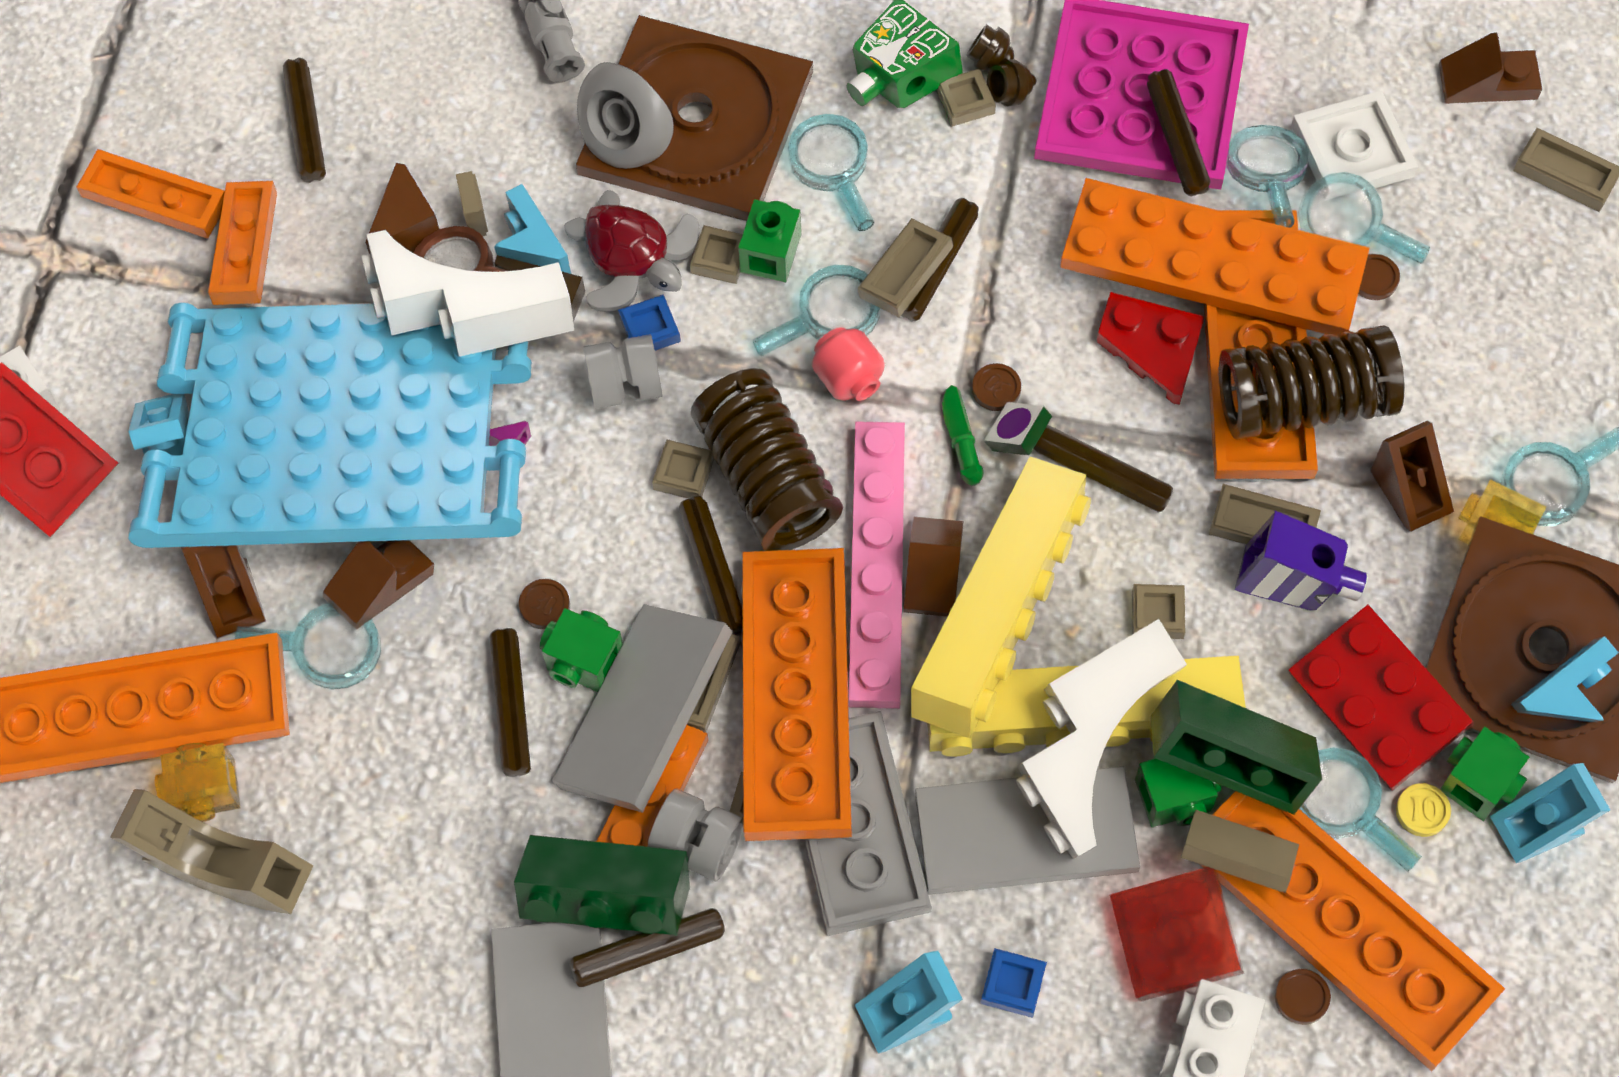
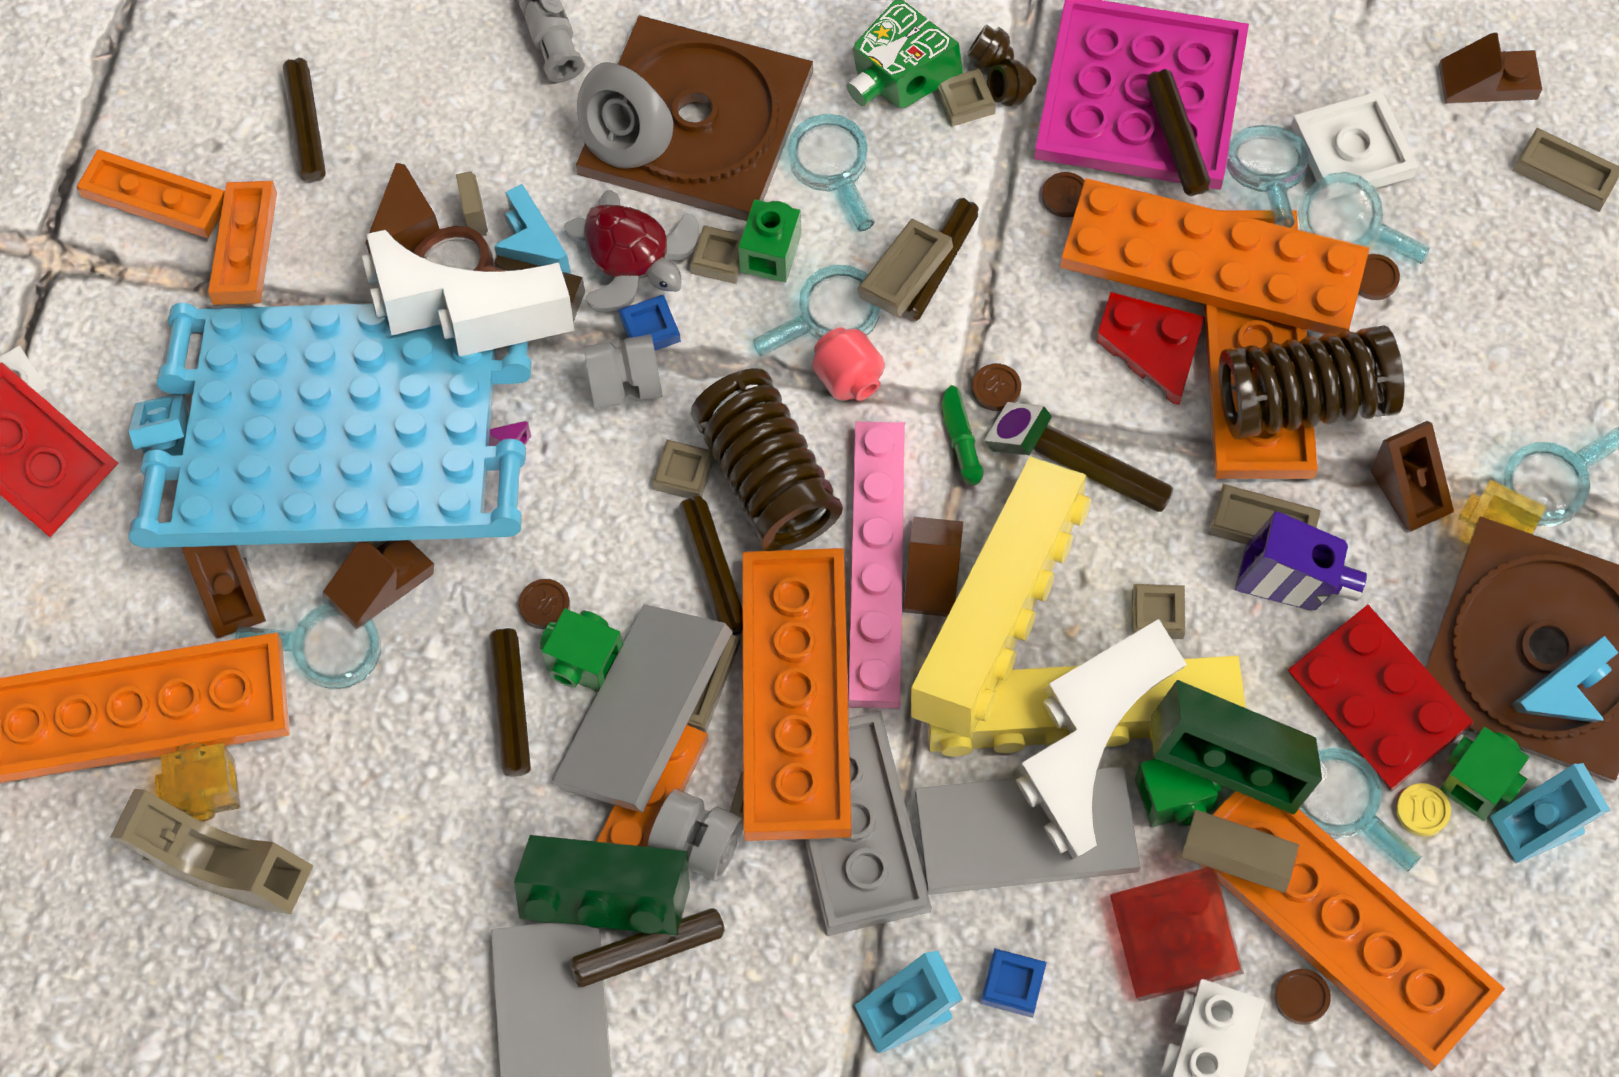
(1062, 193): none -> reddish brown piece

